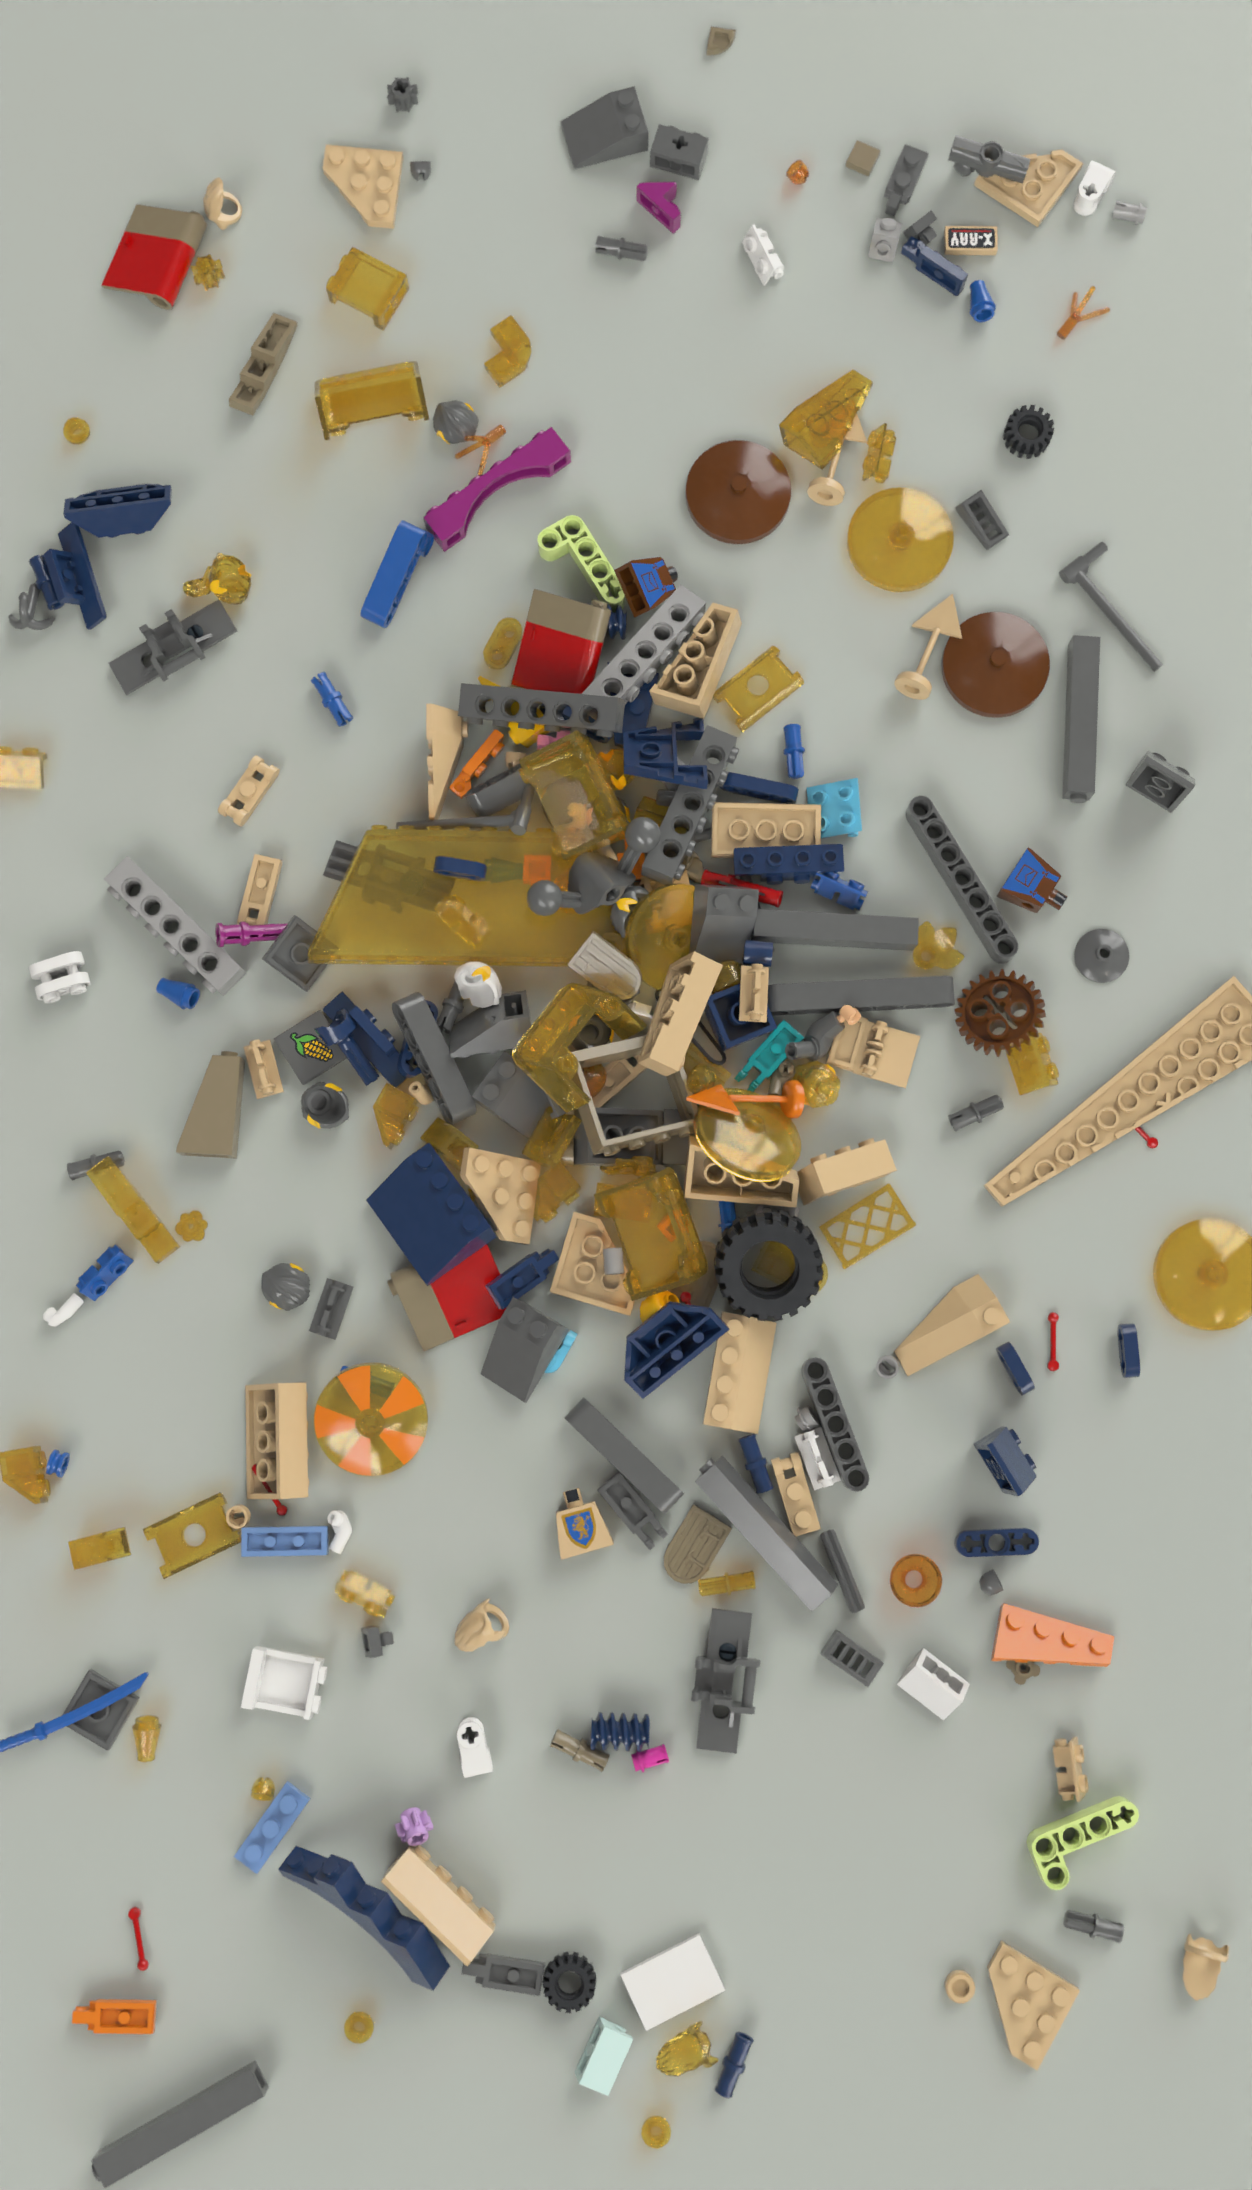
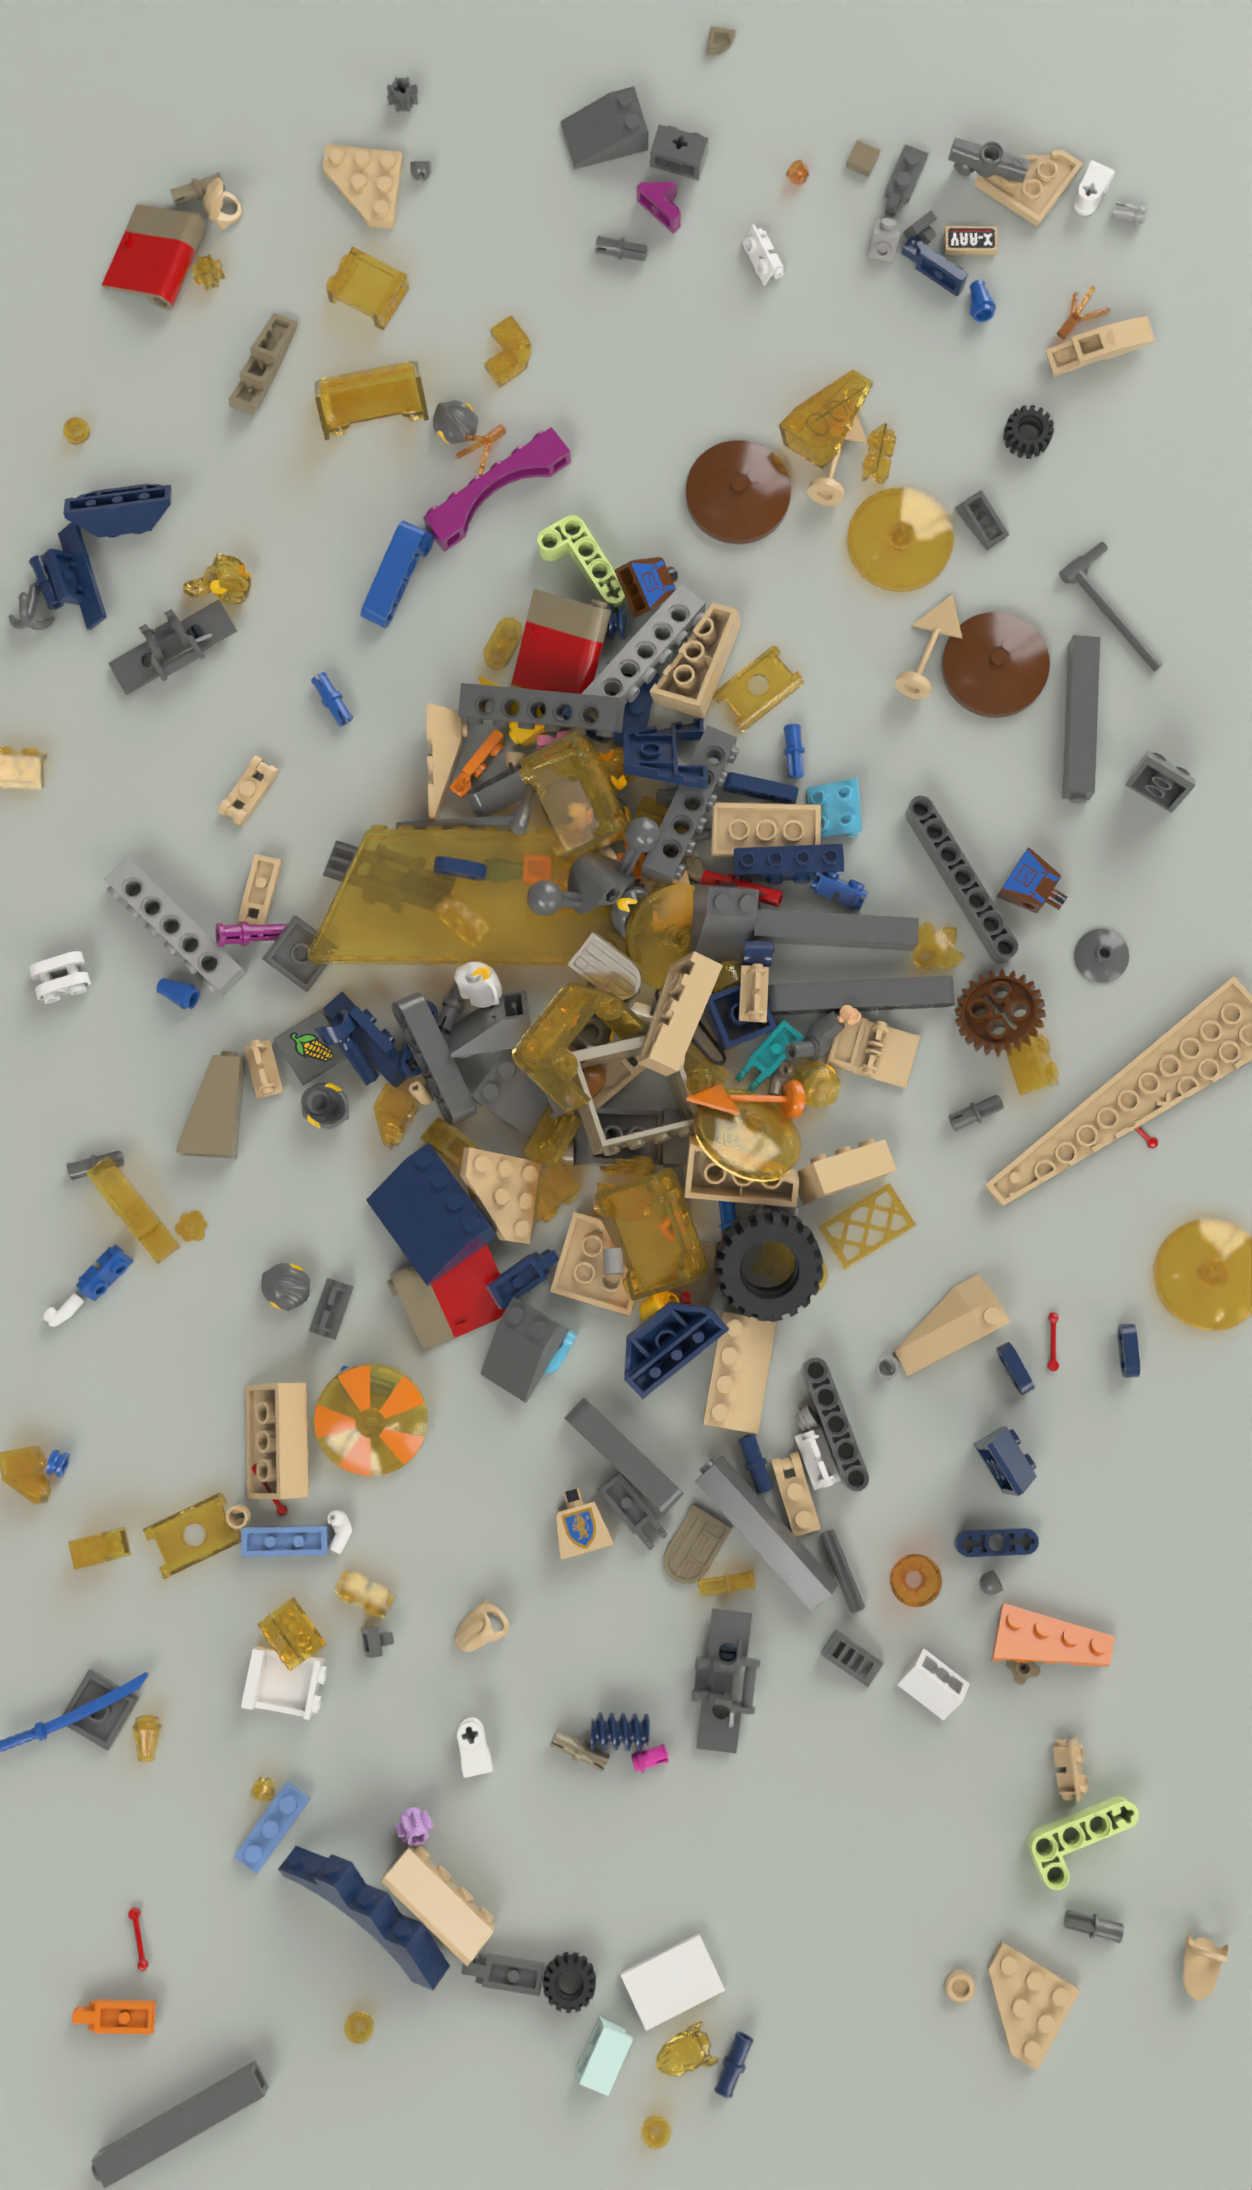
(193, 190): none -> dark tan pin
(291, 1634): none -> clear yellow bracket
(1100, 344): none -> tan slope

